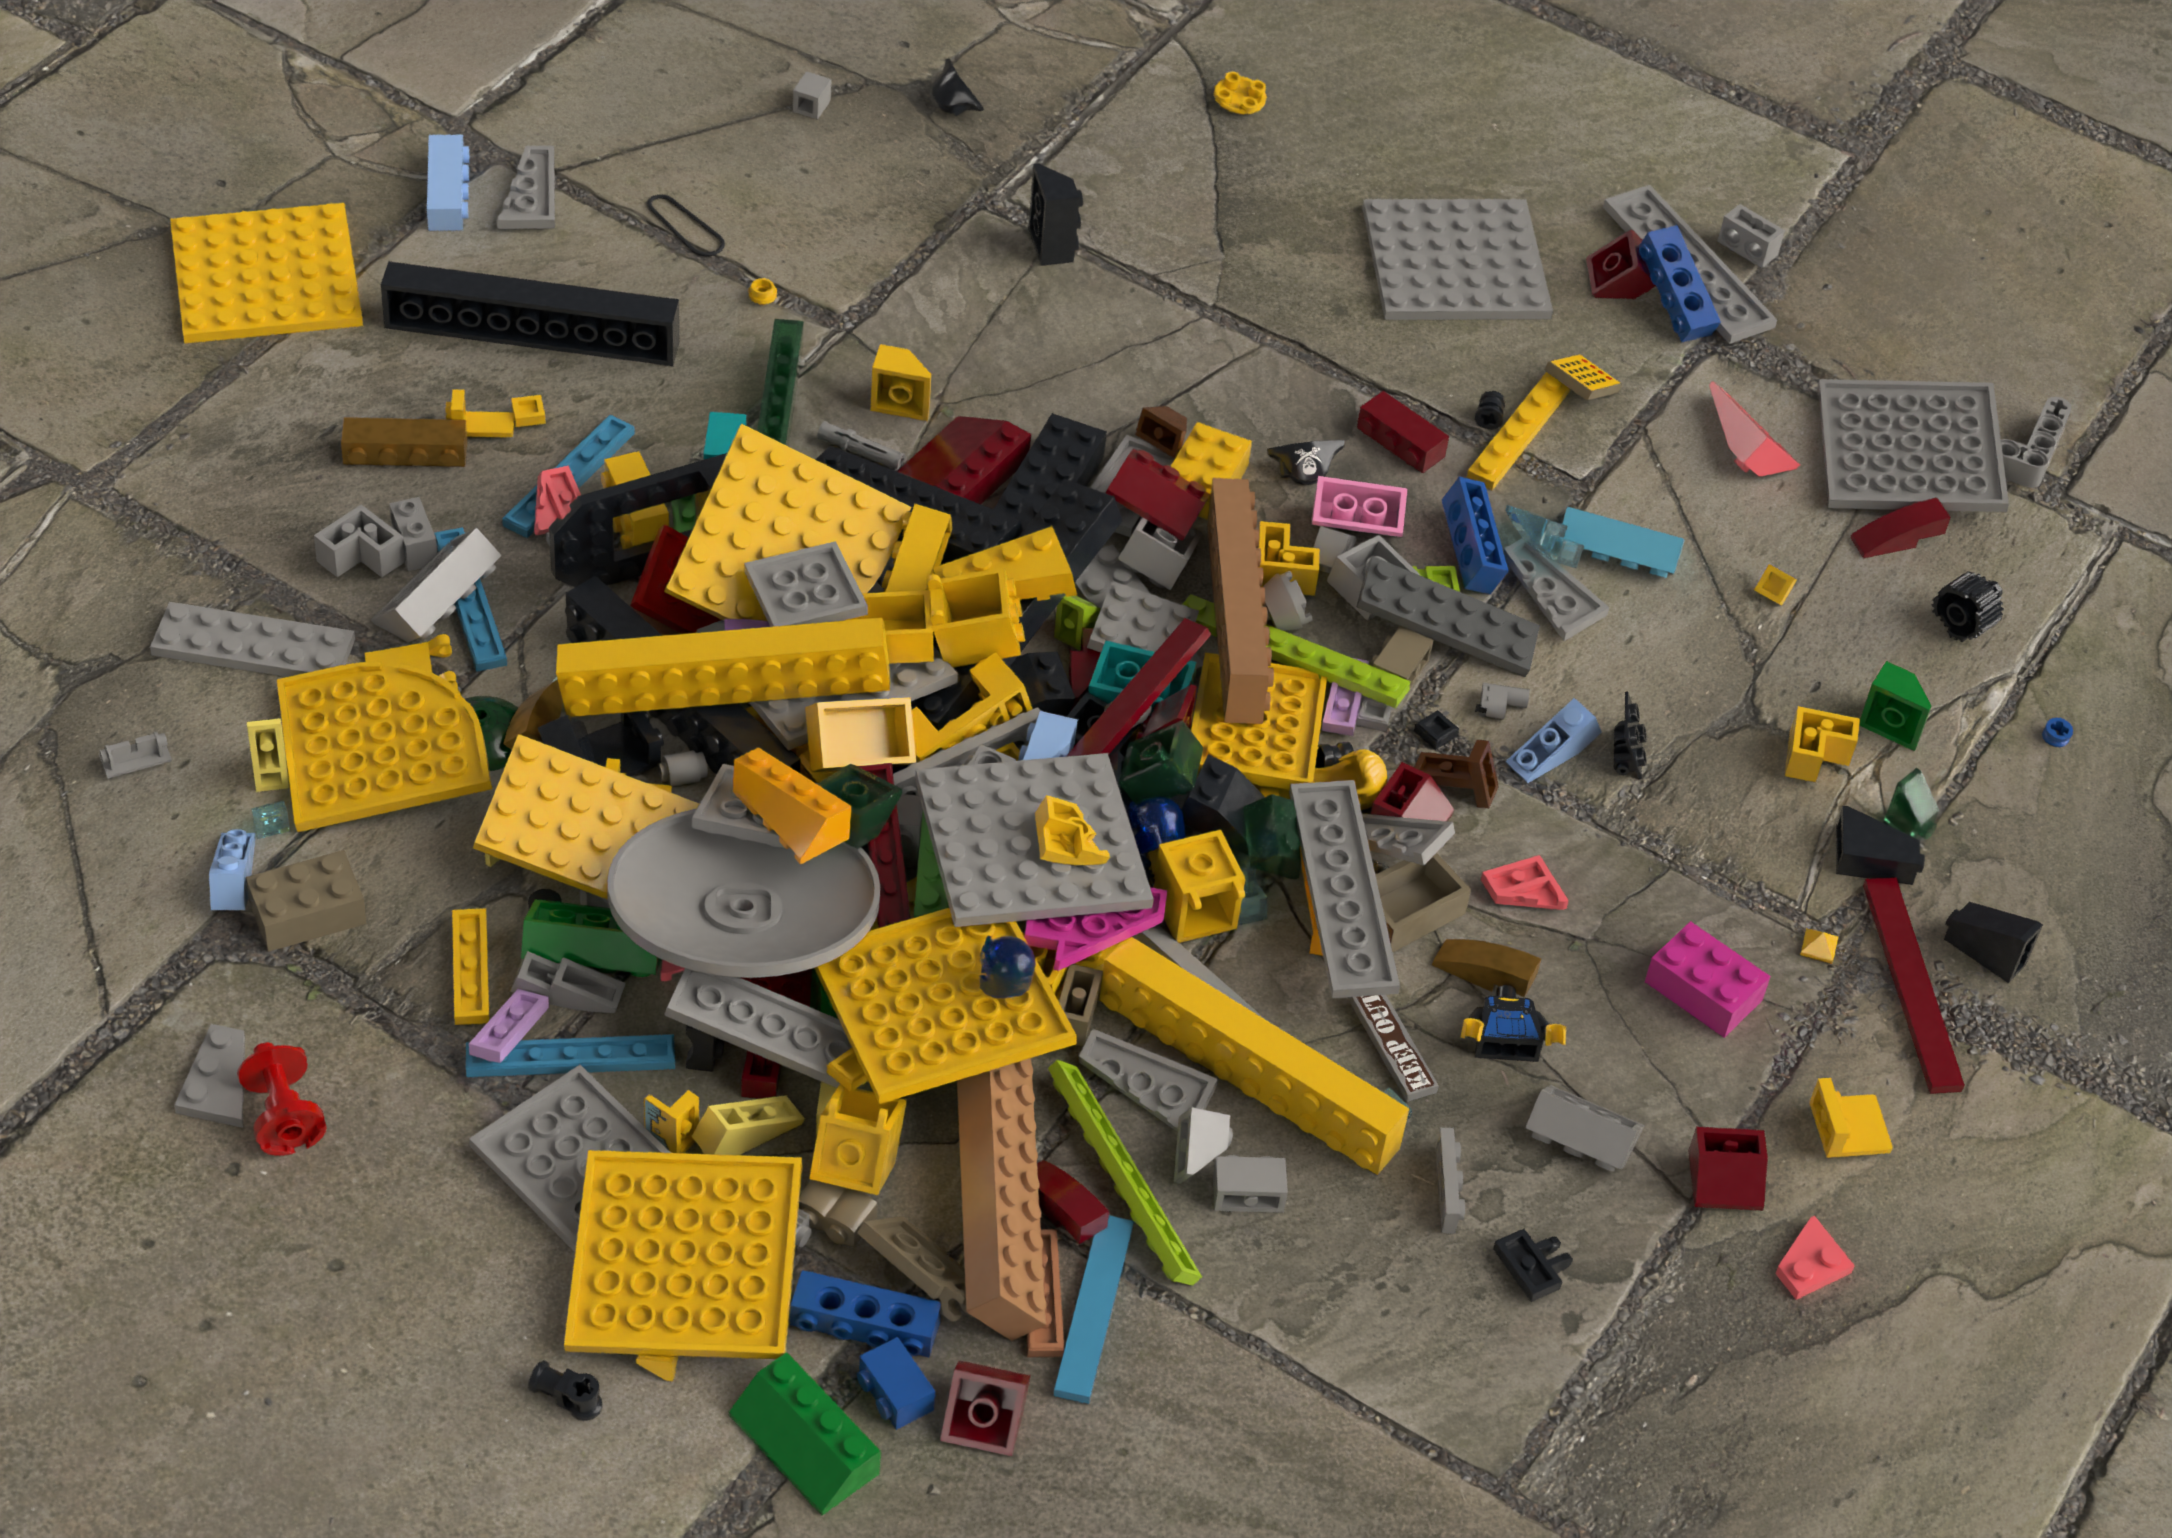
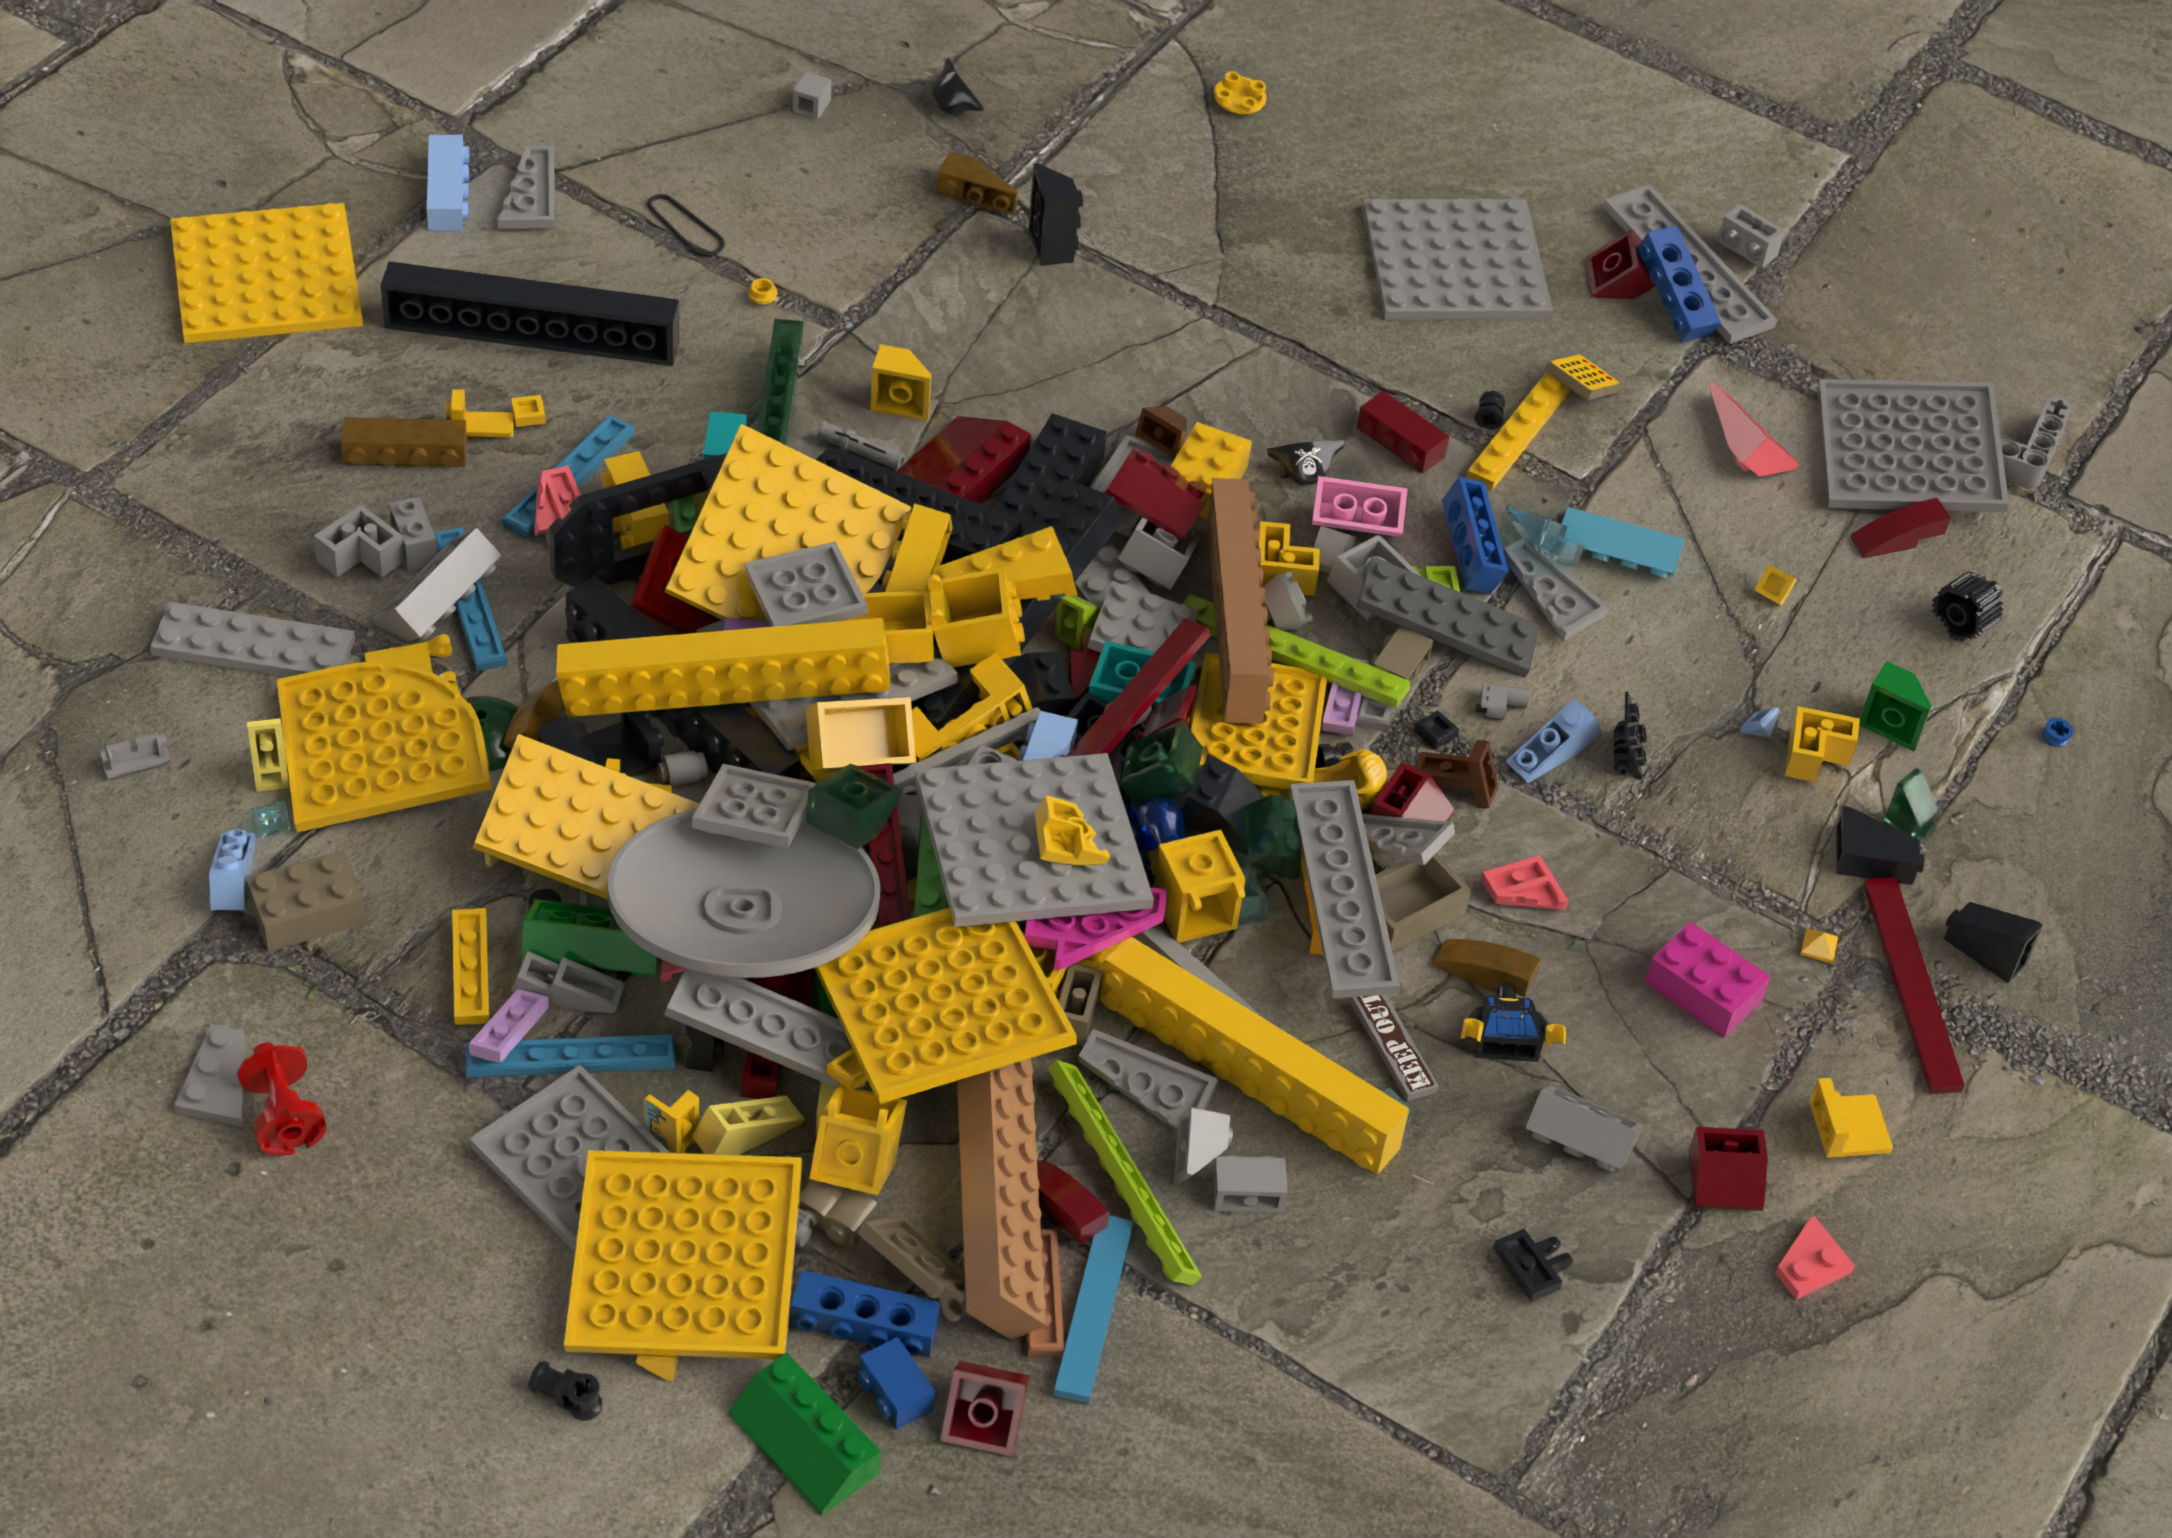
(791, 805): light orange wedge -> none
(974, 183): none -> pearl gold slope
(1008, 966): helmet -> none
(1449, 1180): light grey plate -> none
(1761, 723): none -> light blue slope

